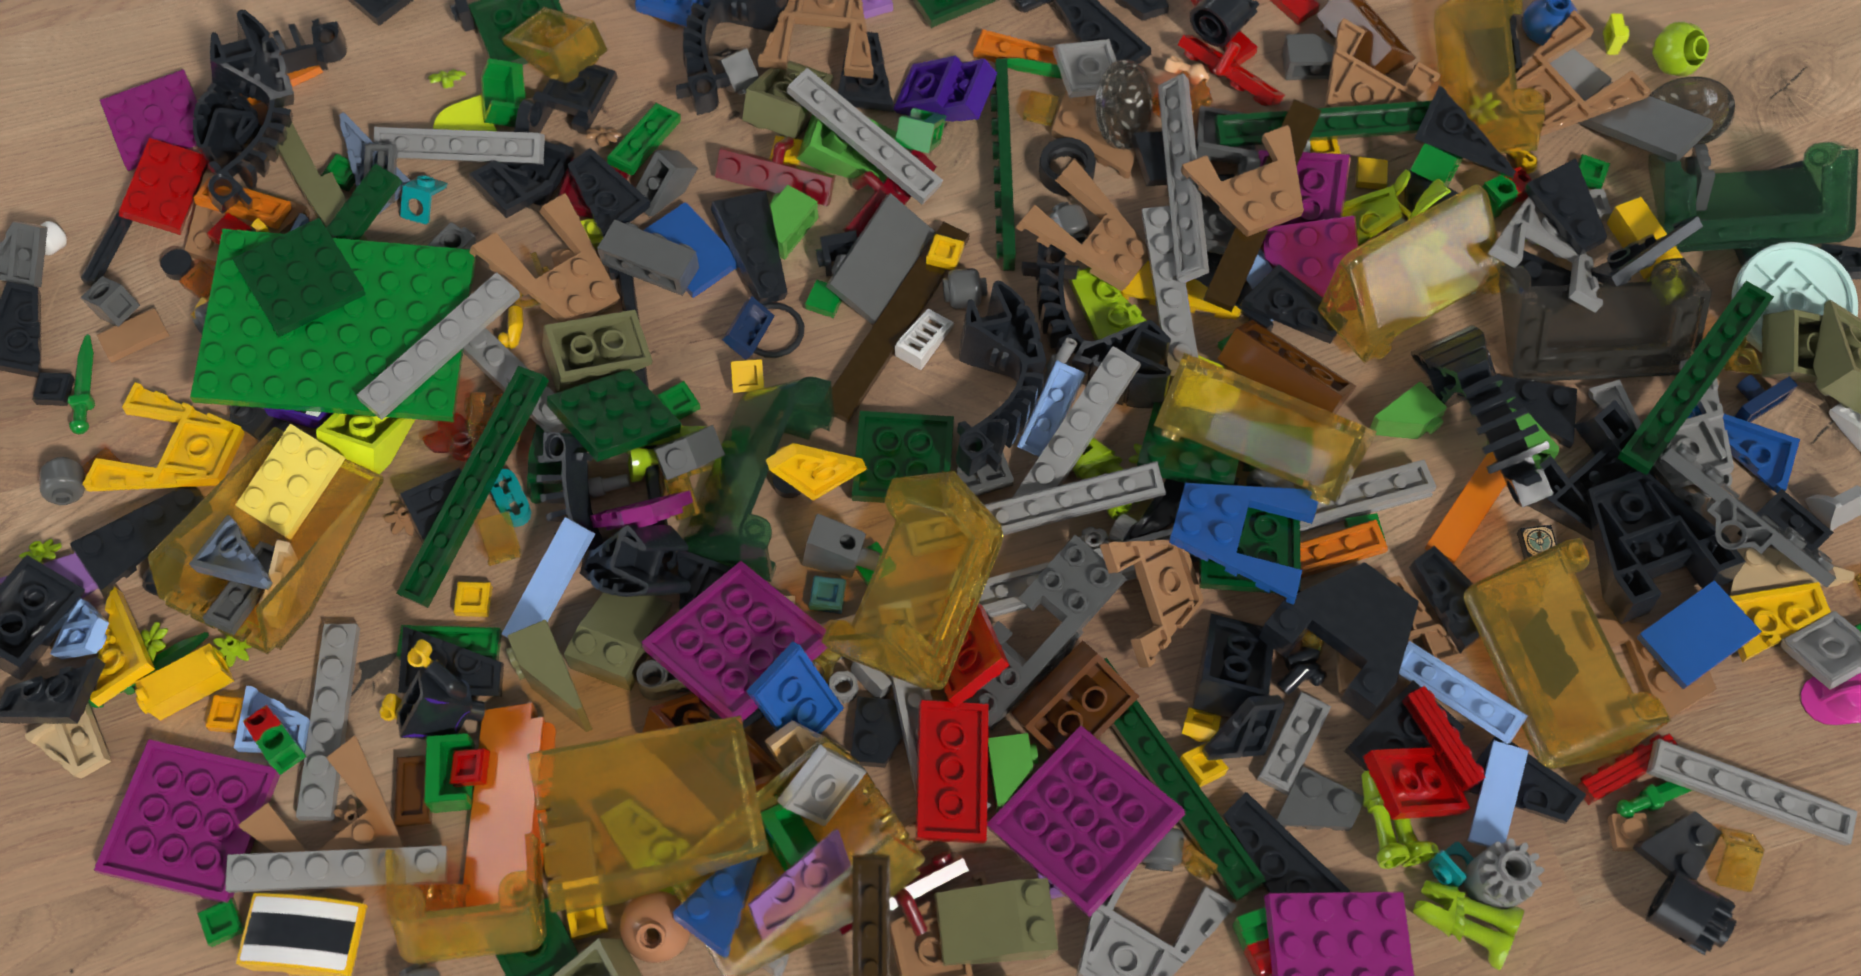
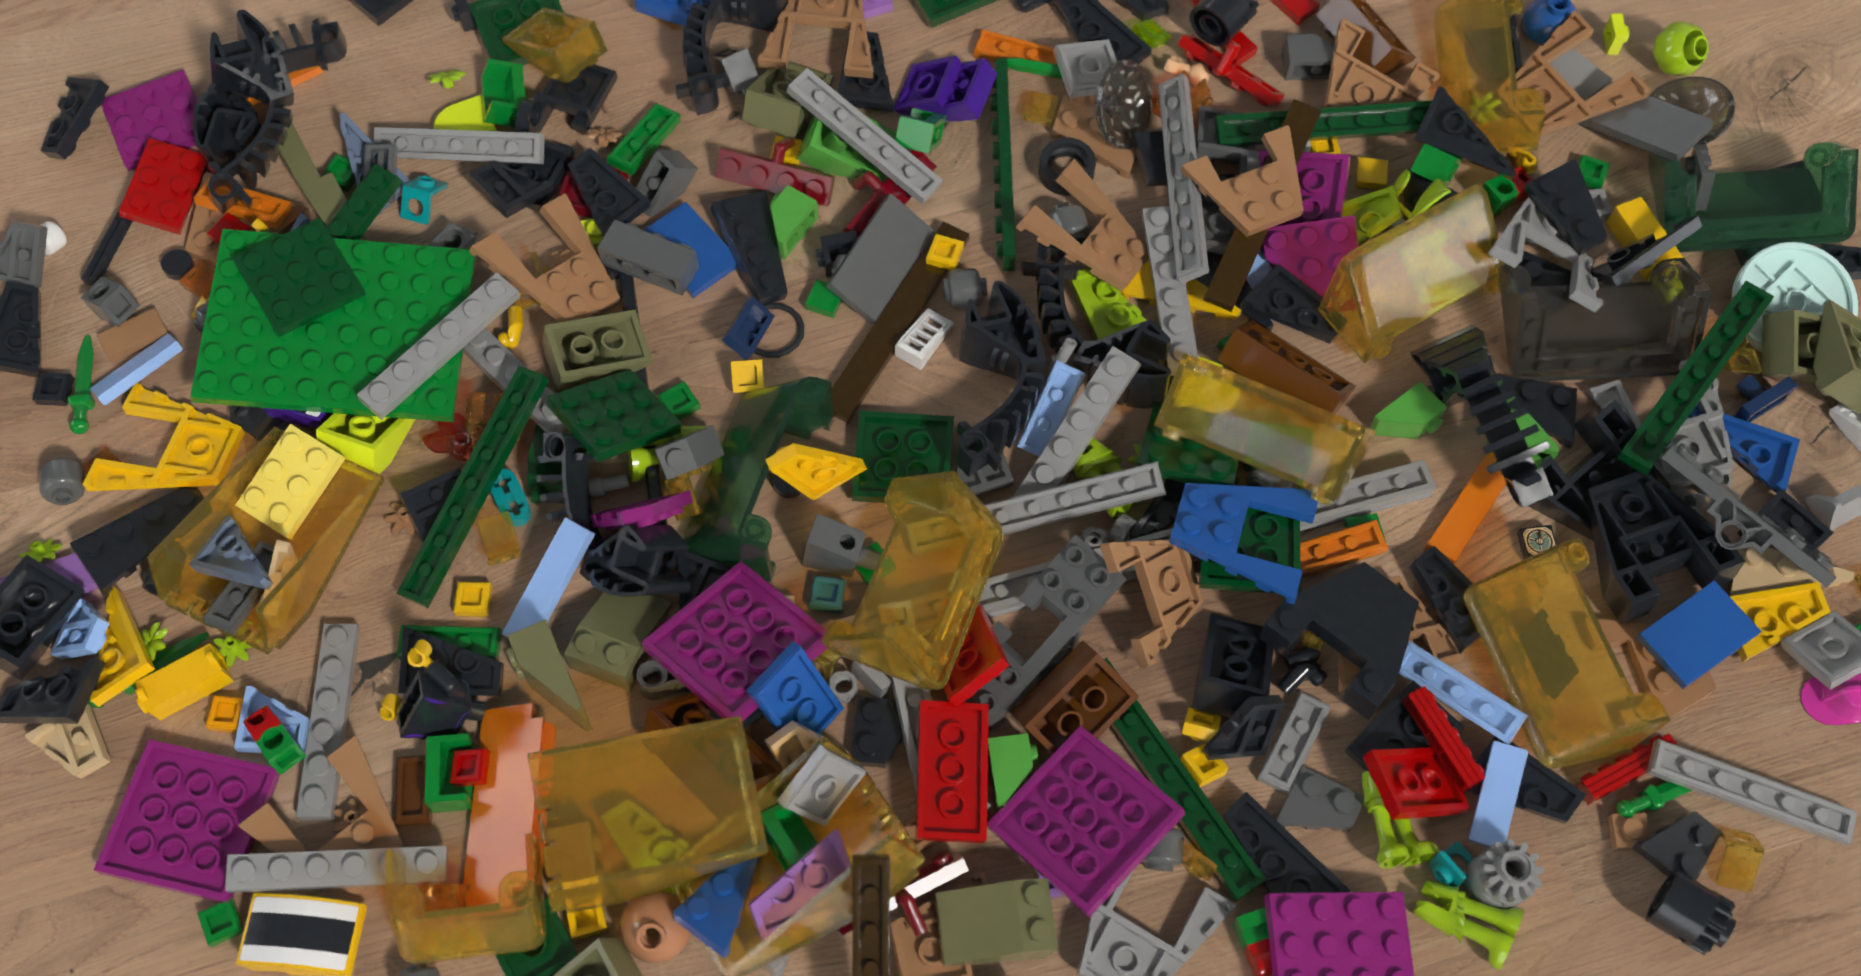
(75, 117): none -> black wing
(136, 369): none -> light blue tile
(1151, 33): none -> clear neon green tile

